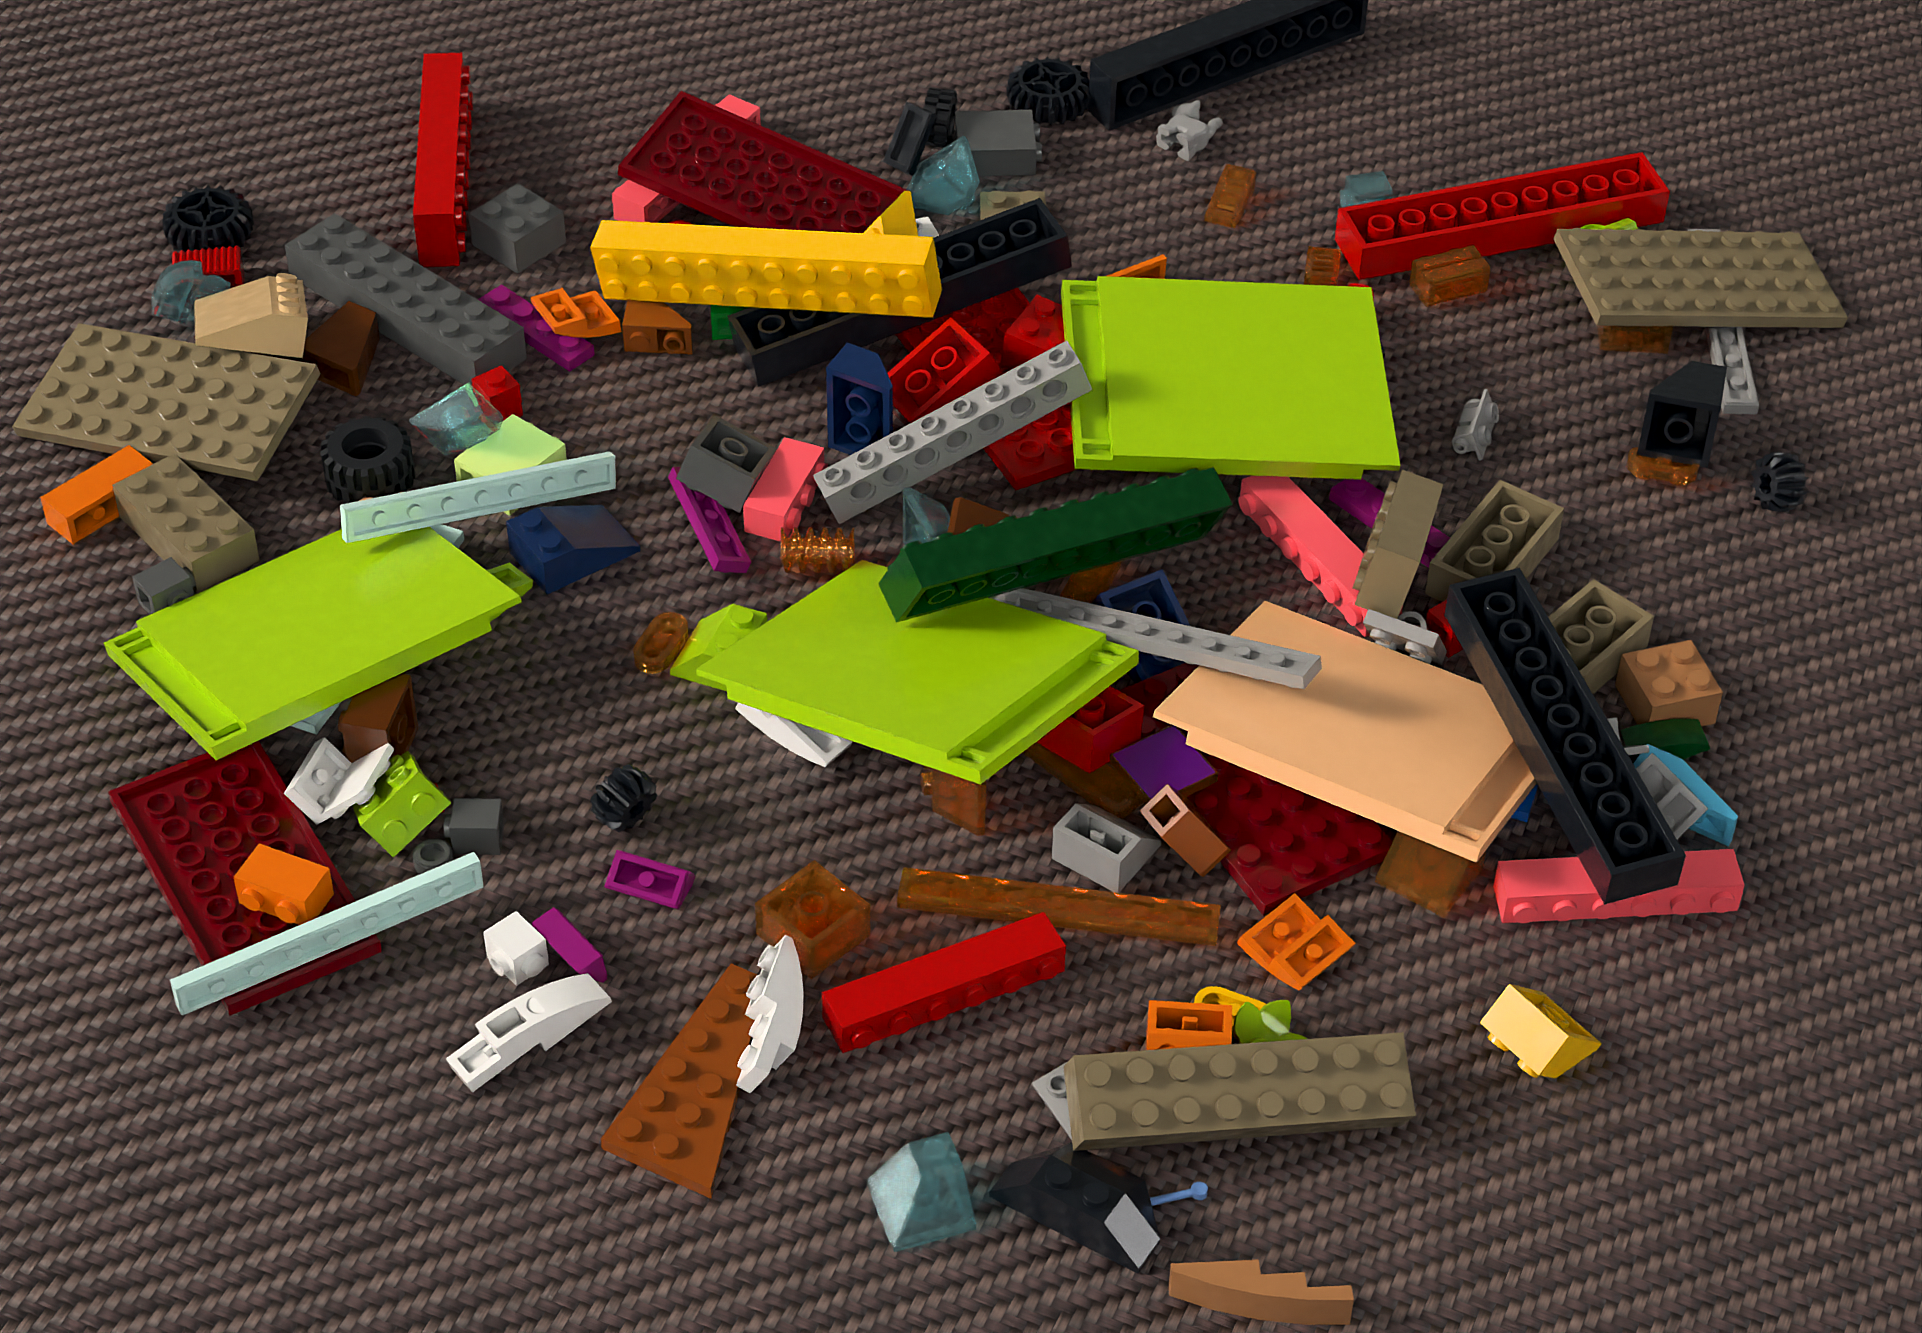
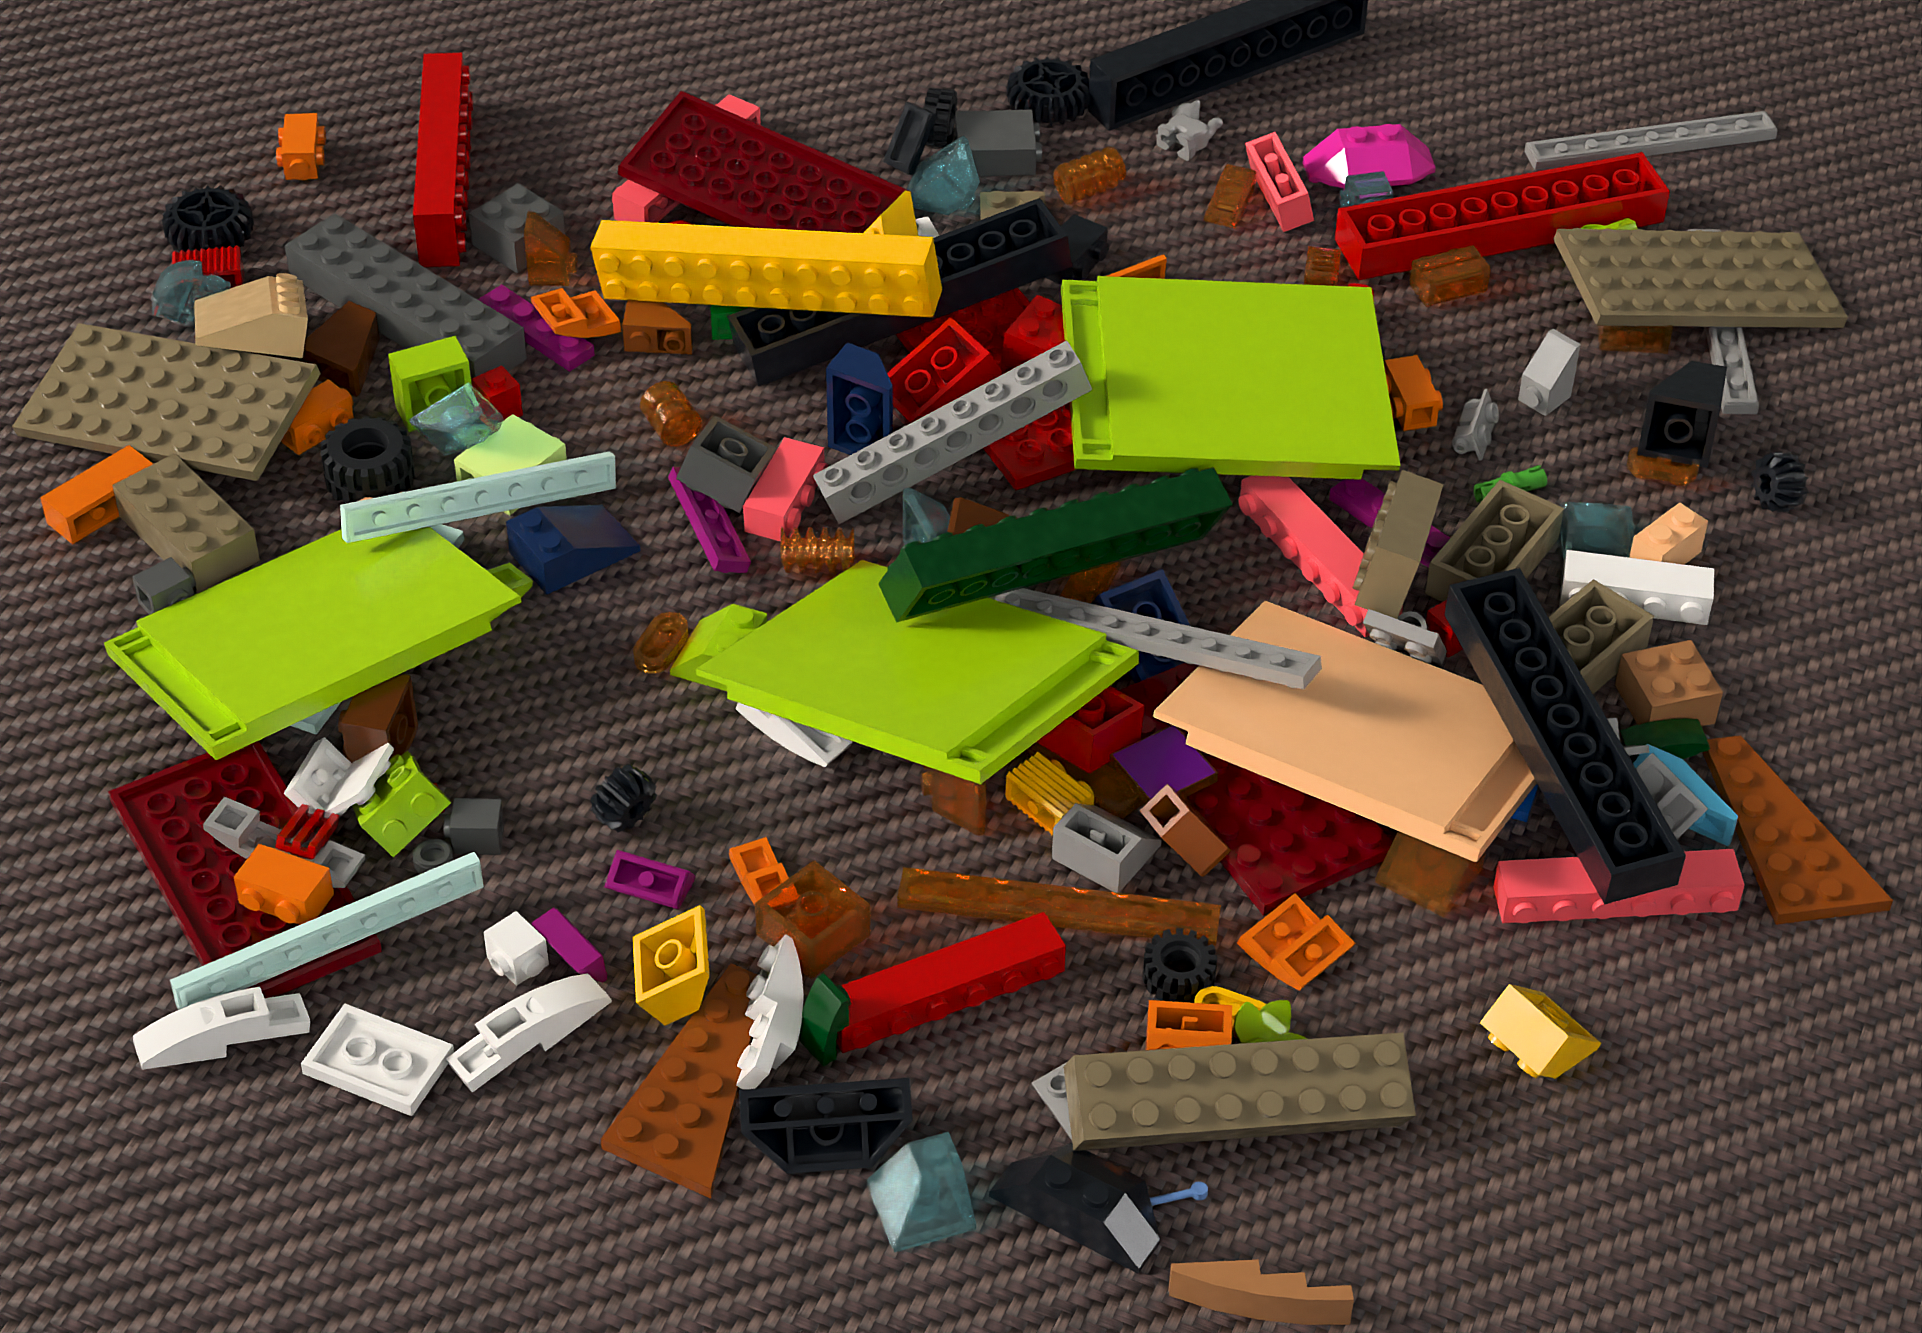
(210, 1025): none -> white slope
(241, 831): none -> light grey slope
(300, 817): none -> red tile
(301, 146): none -> orange brick
(320, 413): none -> orange brick
(377, 1059): none -> white plate
(427, 375): none -> lime brick
(547, 253): none -> clear orange slope
(670, 413): none -> clear orange wheel
(672, 966): none -> yellow slope
(757, 868): none -> orange slope
(822, 1017): none -> dark green slope
(826, 1123): none -> black wedge
(1045, 790): none -> yellow brick
(1086, 245): none -> black brick
(1089, 174): none -> clear orange piece
(1179, 948): none -> black tyre
(1279, 182): none -> coral brick
(1368, 151): none -> dark pink wedge
(1412, 393): none -> orange brick
(1527, 480): none -> bright green pin
(1550, 373): none -> light grey slope
(1597, 528): none -> clear light blue slope
(1651, 140): none -> light grey tile
(1658, 587): none -> white brick
(1672, 537): none -> light nougat brick
(1791, 853): none -> dark orange wing

